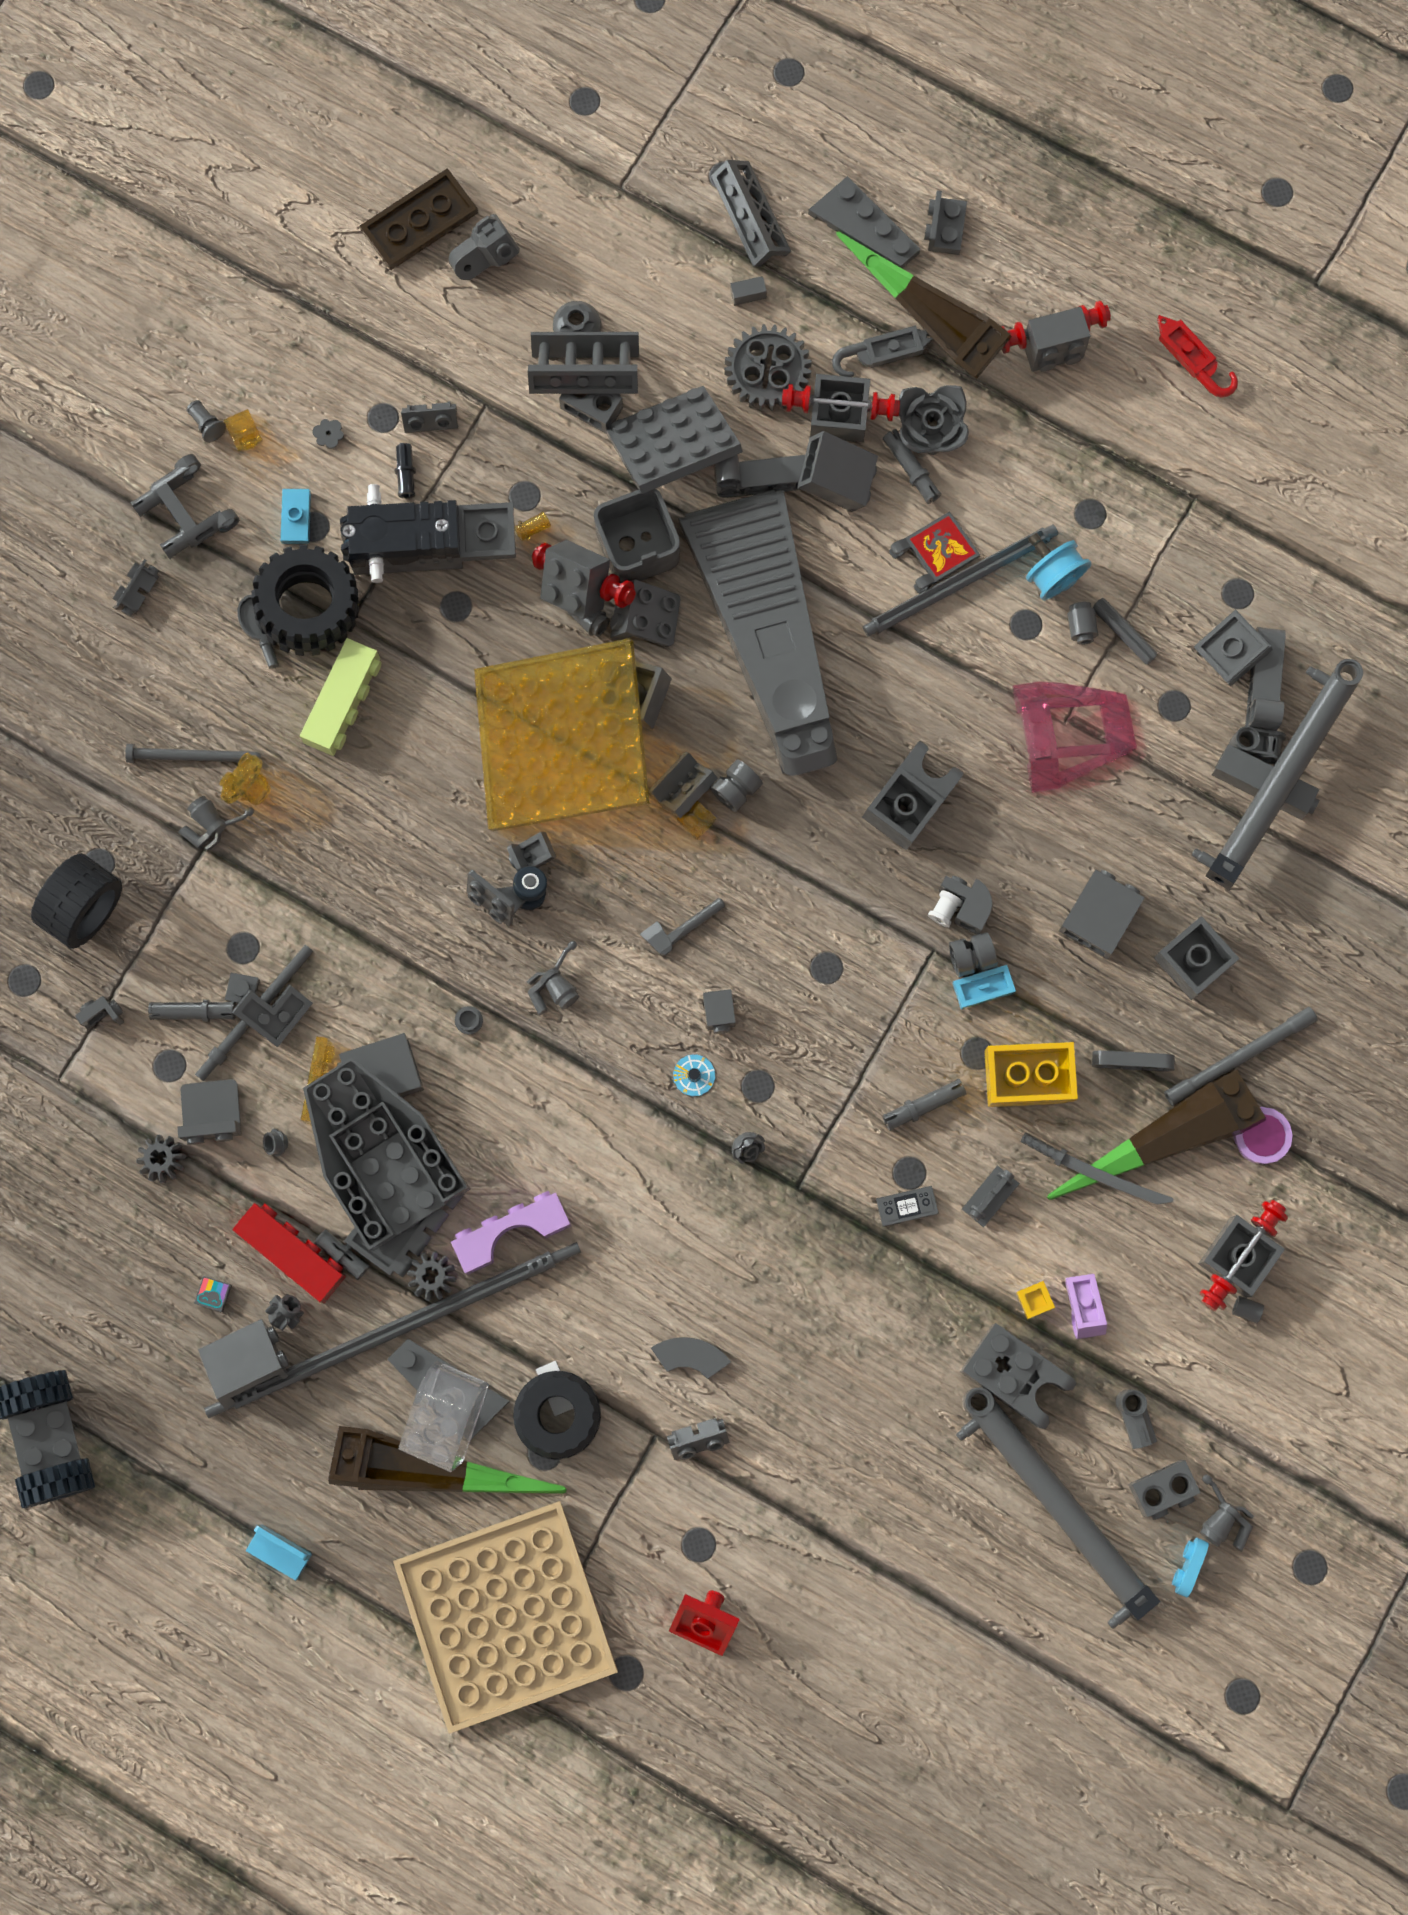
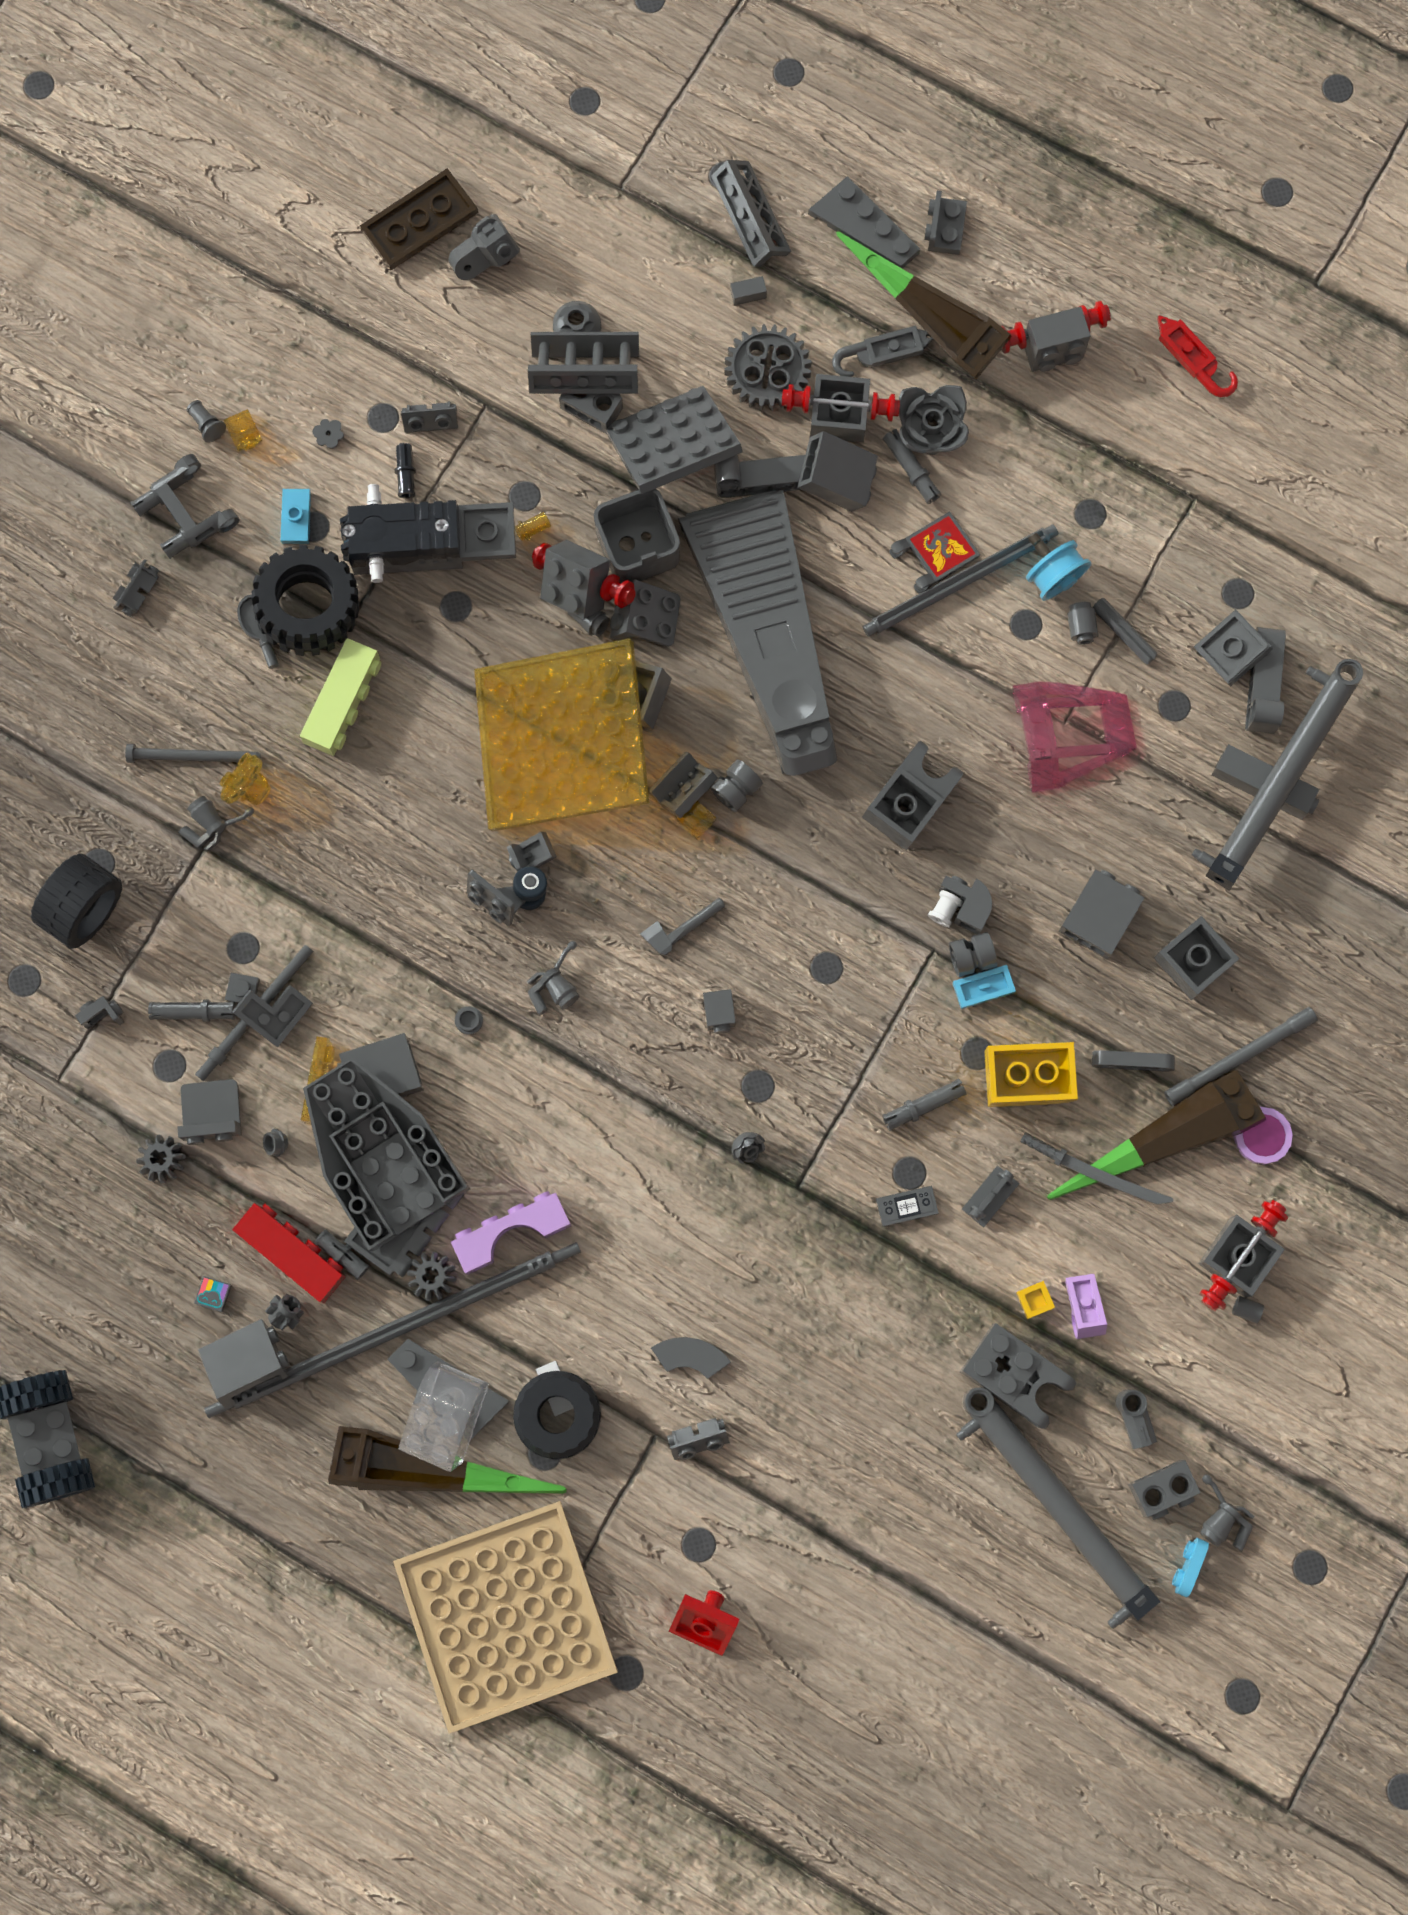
(278, 1552): medium azure panel -> none
(694, 1075): medium azure piece -> none
(1264, 744): dark grey piece -> none

